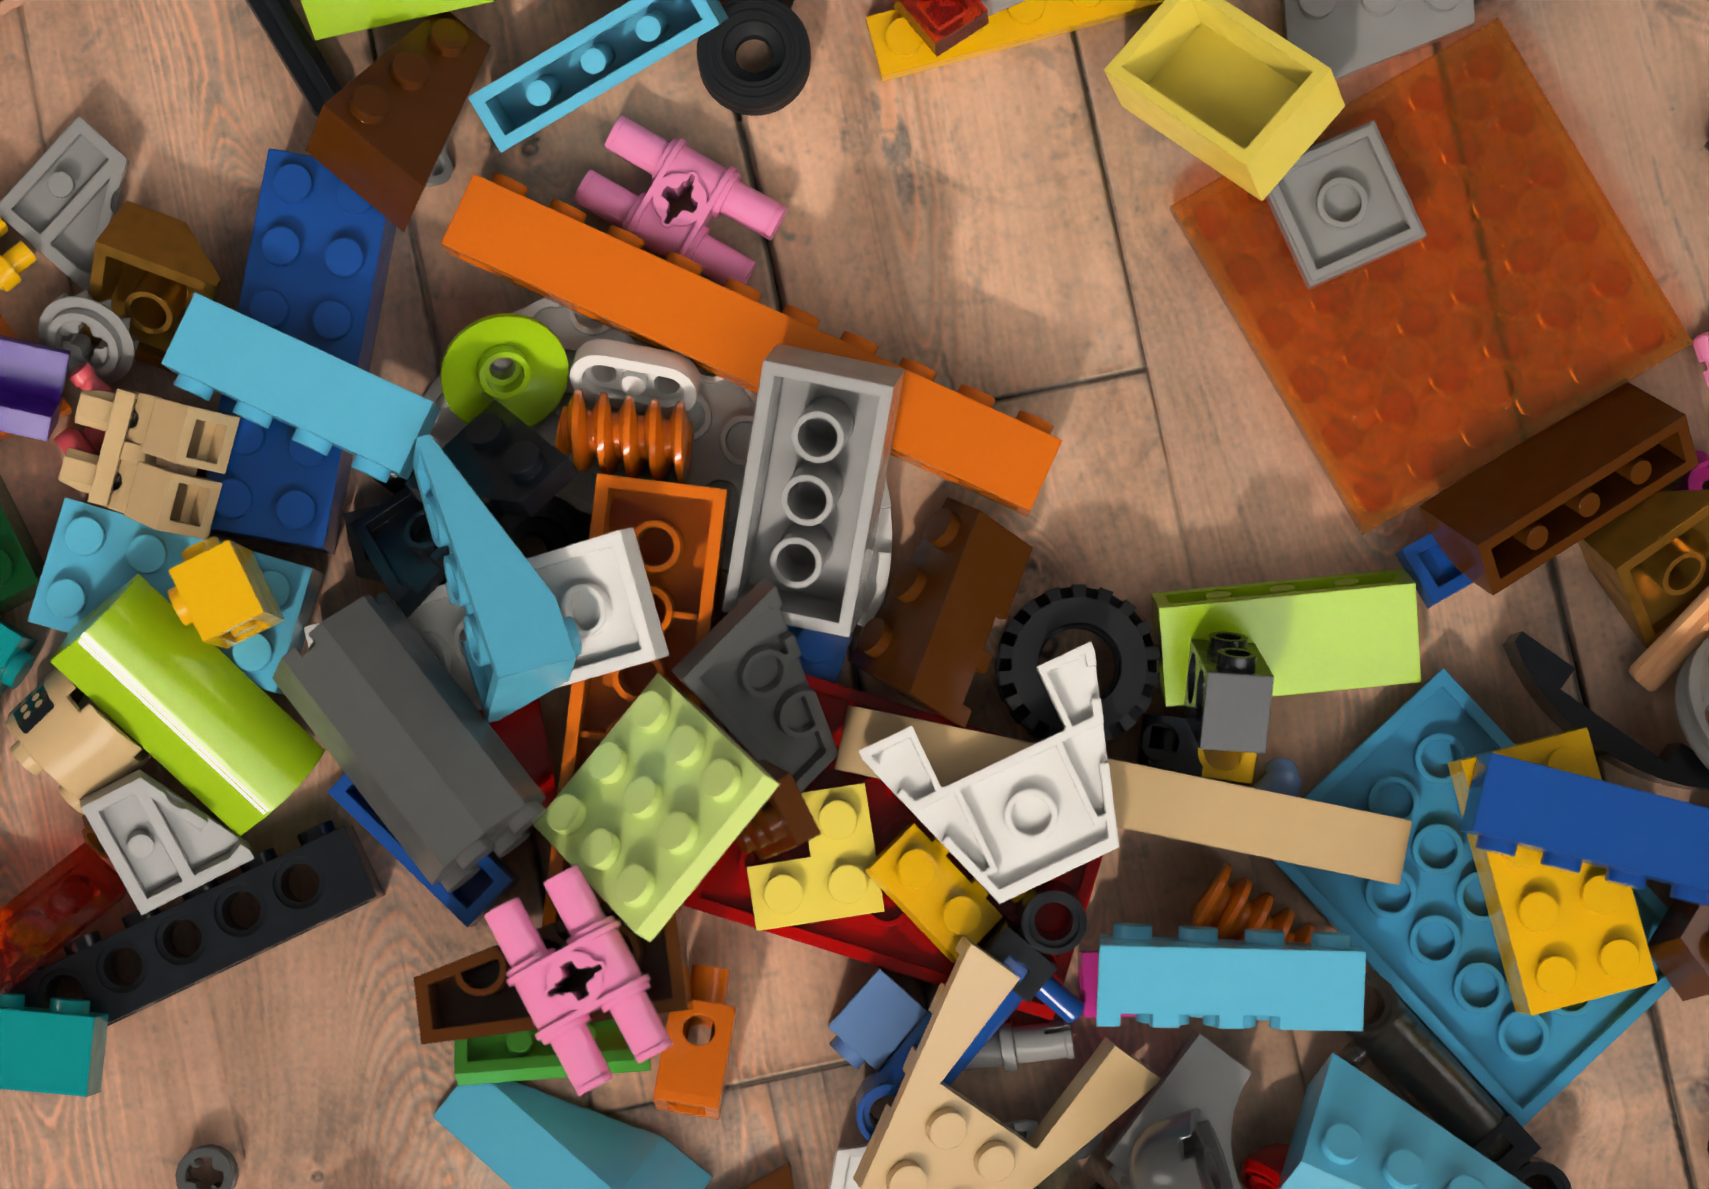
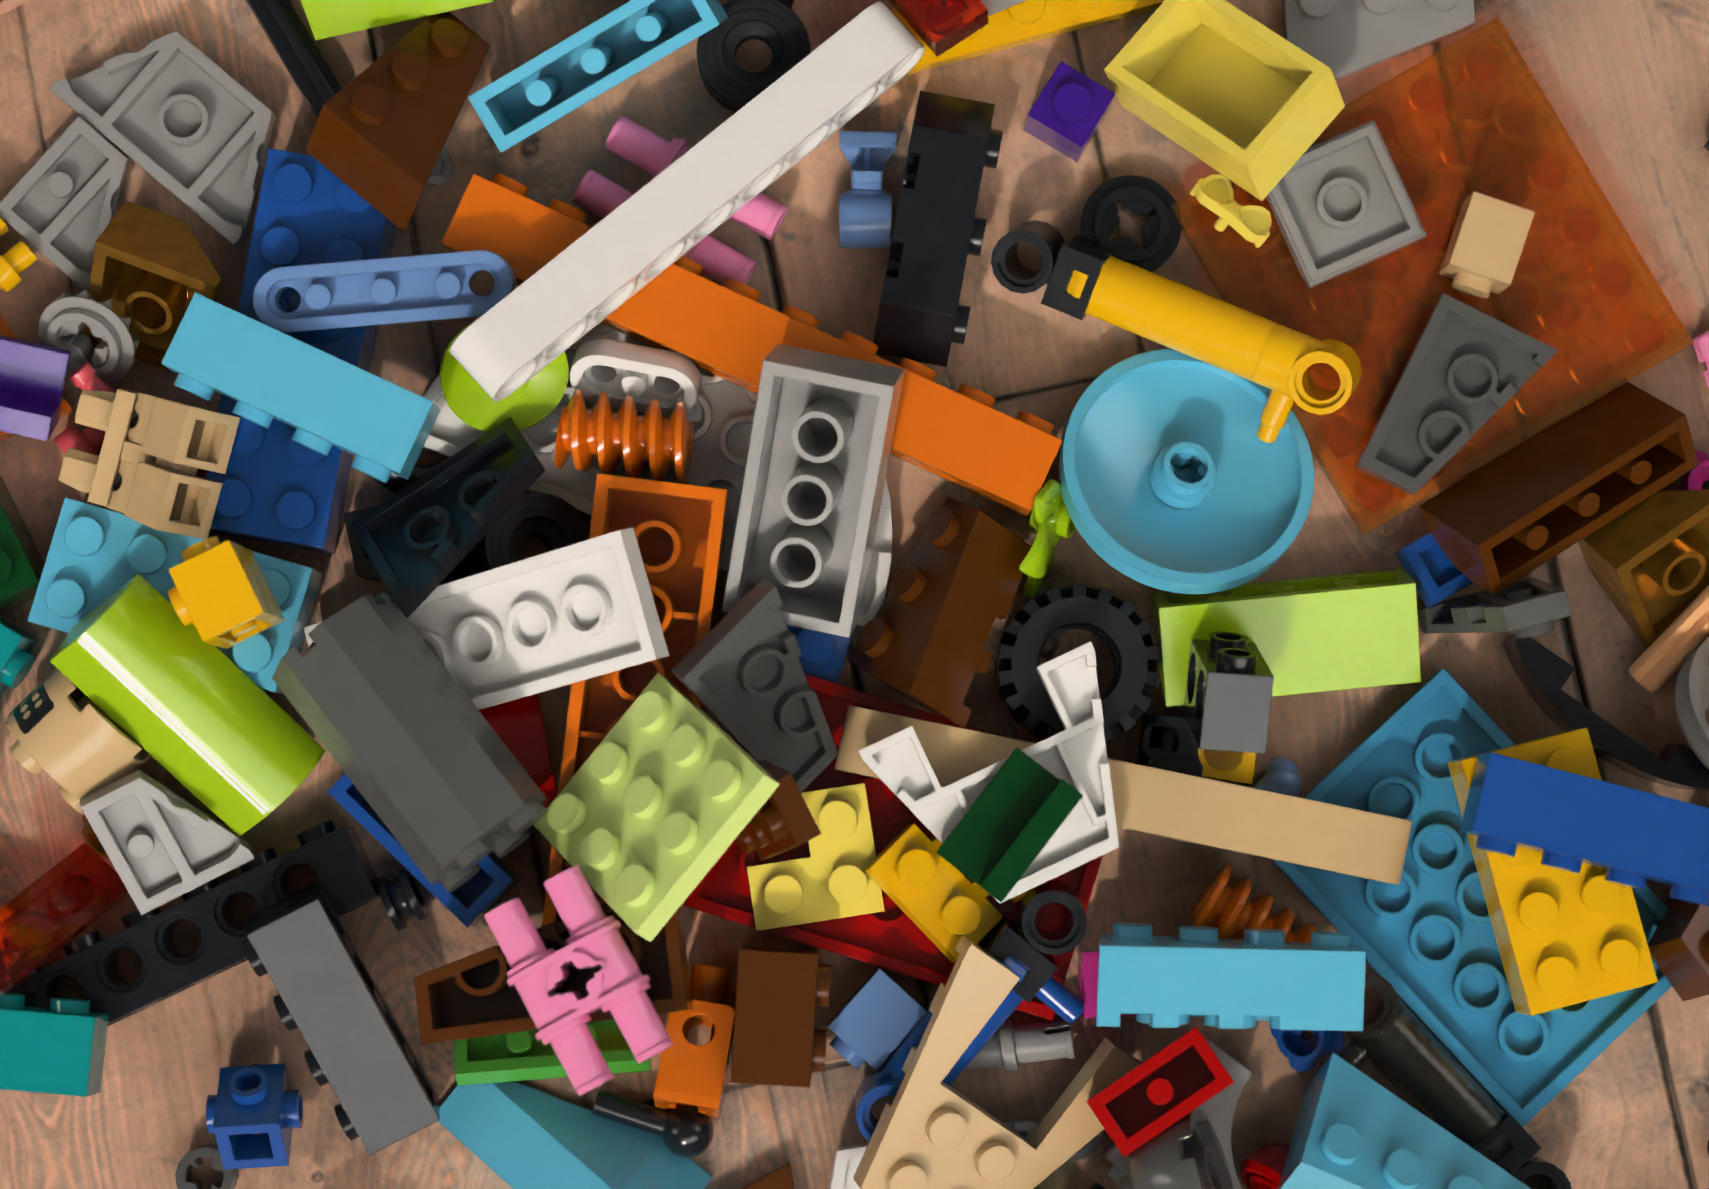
(182, 126): none -> light grey wing
(253, 1102): none -> blue brick
(342, 1019): none -> brick
(382, 291): none -> medium blue plate
(401, 898): none -> black bush
(506, 463): black wing -> none
(513, 622): medium azure wedge -> none
(683, 1129): none -> black bar
(686, 202): none -> white beam
(777, 1016): none -> reddish brown brick
(866, 208): none -> medium blue leg
(936, 228): none -> black brick
(1009, 824): none -> dark green panel
(1050, 523): none -> lime plate
(1069, 111): none -> dark purple brick
(1091, 281): none -> yellow piece
(1137, 197): none -> black gear
(1160, 1091): none -> red brick
(1174, 478): none -> medium azure dish
(1218, 196): none -> light yellow piece
(1303, 1052): none -> blue plate
(1447, 391): none -> dark grey wing
(1485, 245): none -> tan brick
(1521, 607): none -> dark grey wing

